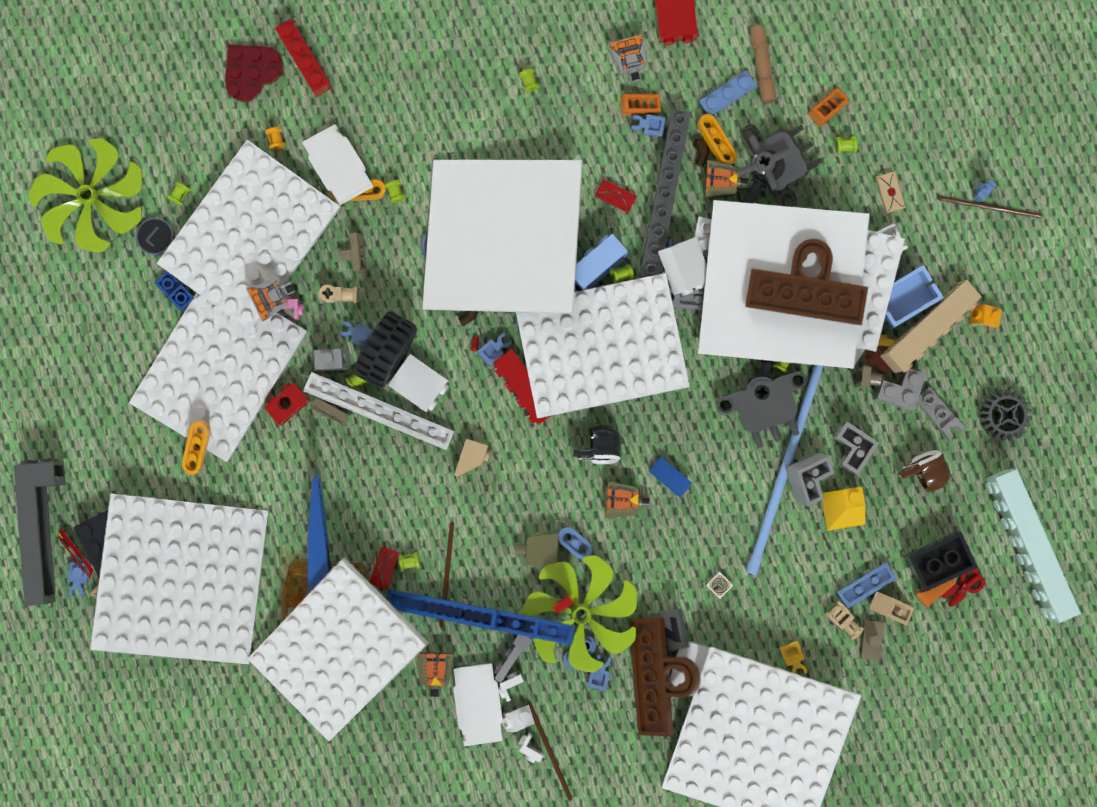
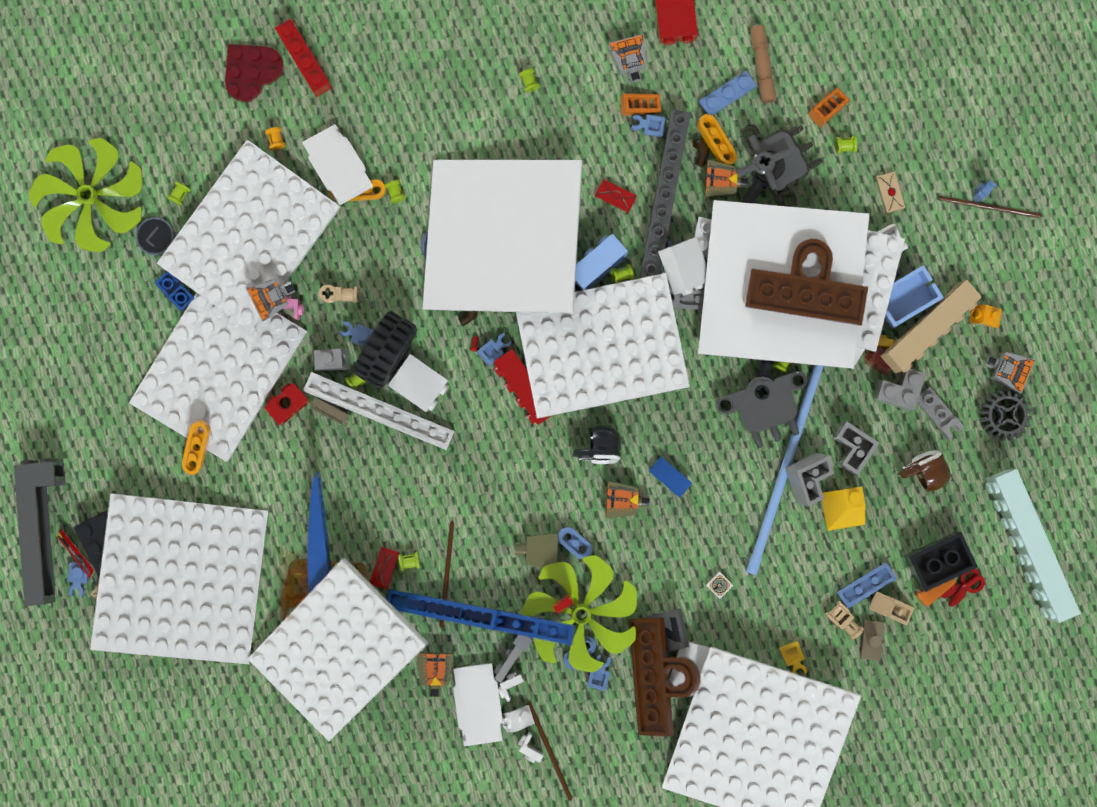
(355, 253): dark tan tile -> none
(472, 456): tan slope -> none
(865, 378): dark tan tile -> none
(1010, 370): none -> torso

